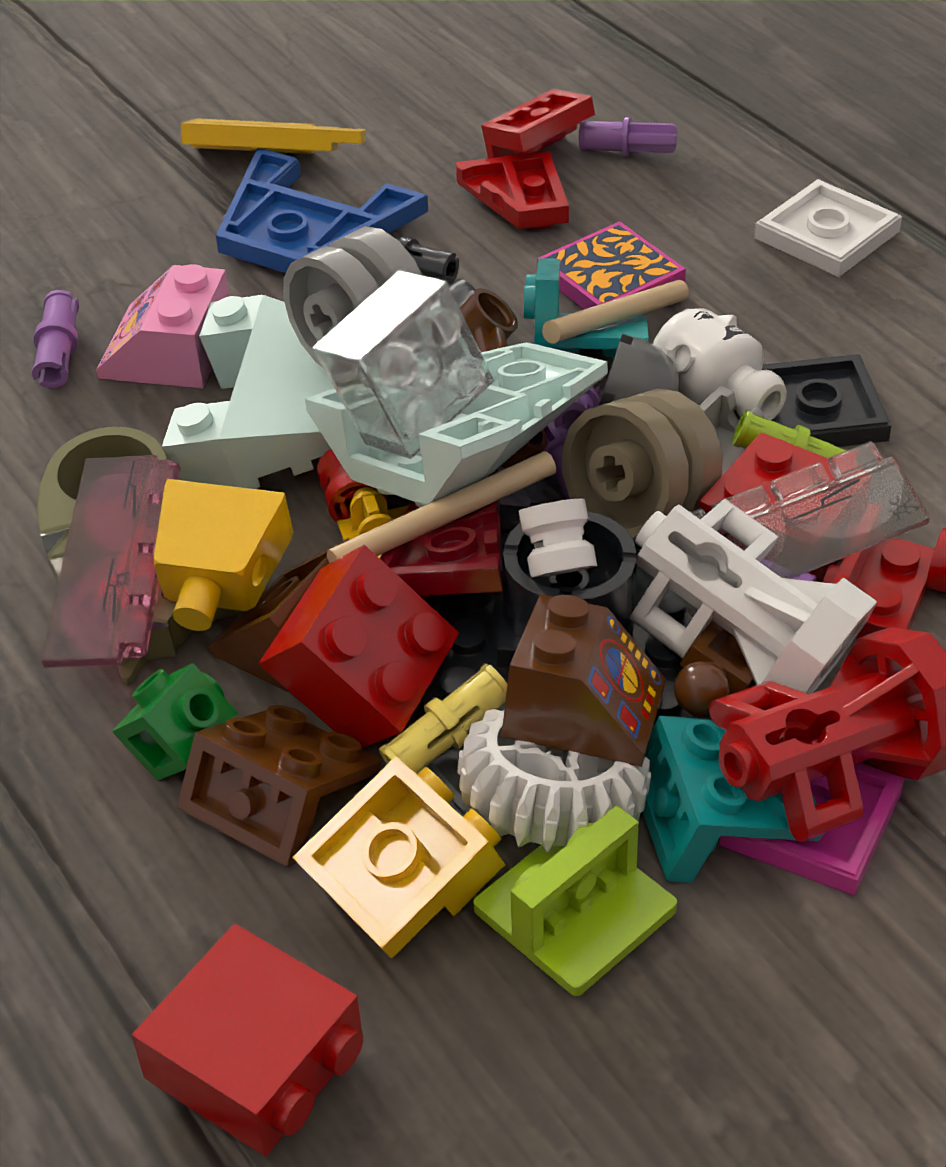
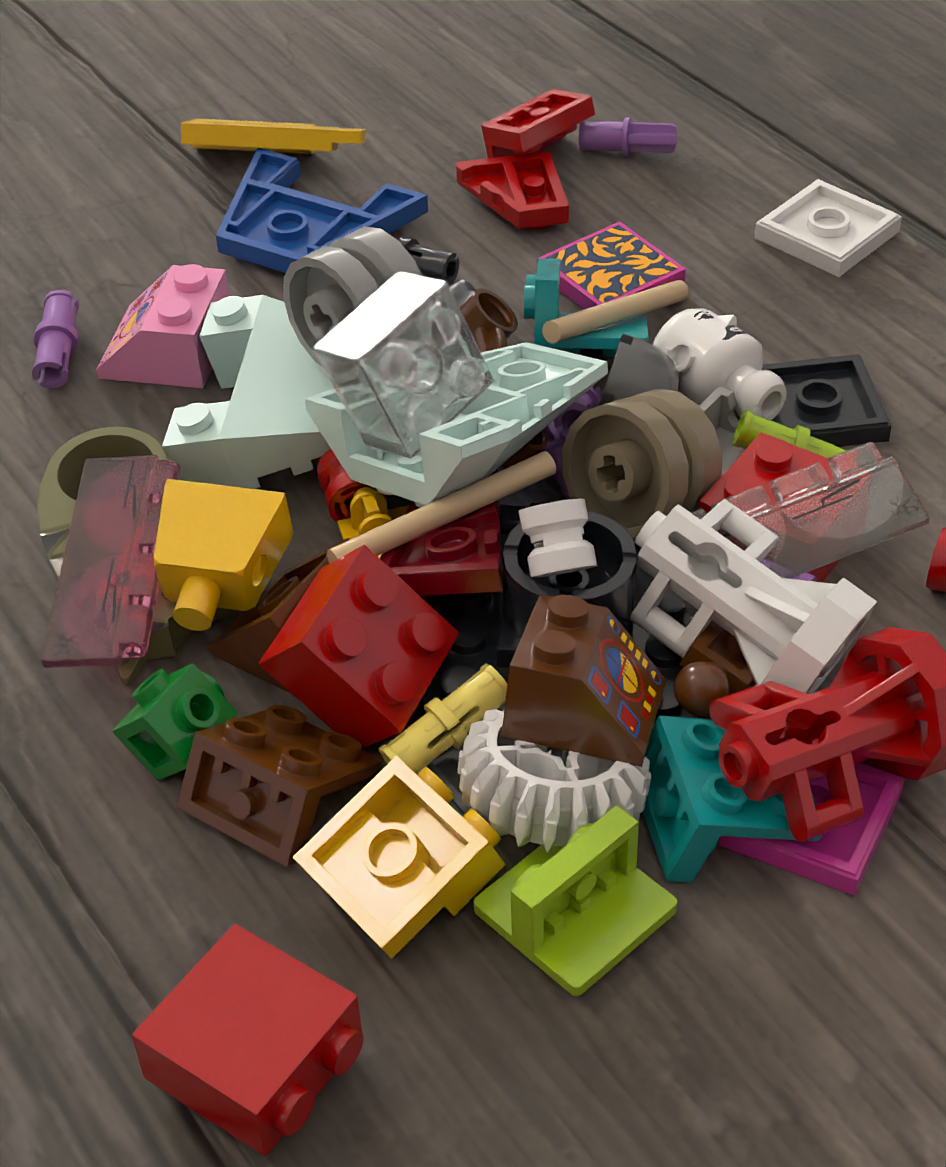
(890, 574): red bracket -> none

